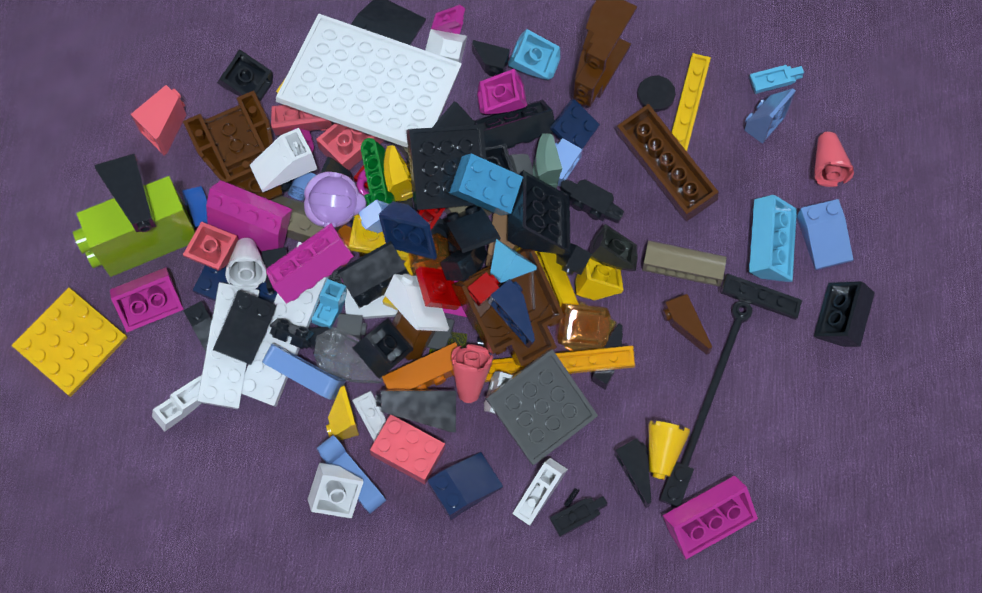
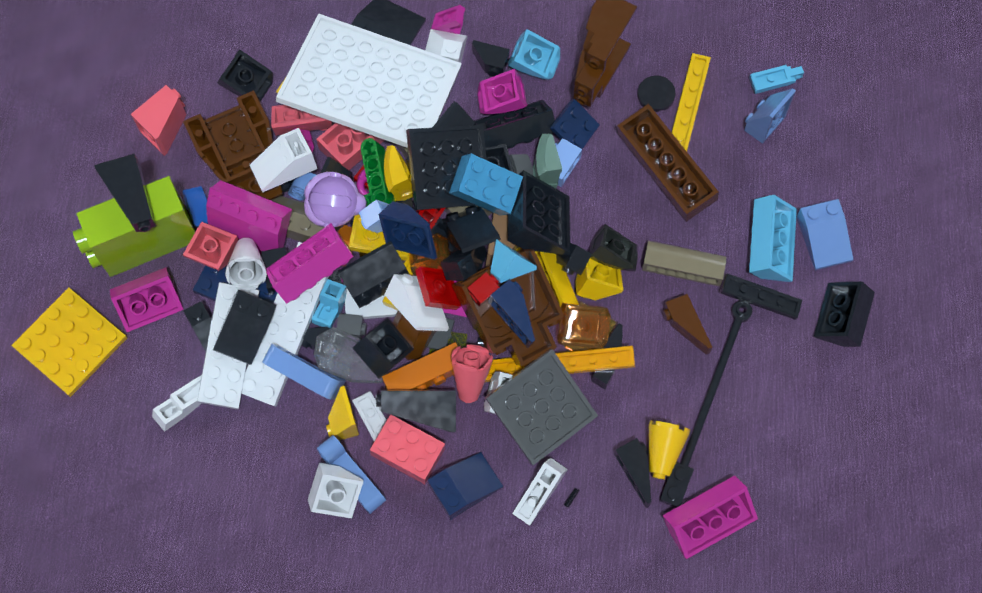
(283, 329): black hinge -> none
(577, 515): black hinge -> none
(592, 200): black hinge -> none
(831, 161): coral cone -> none

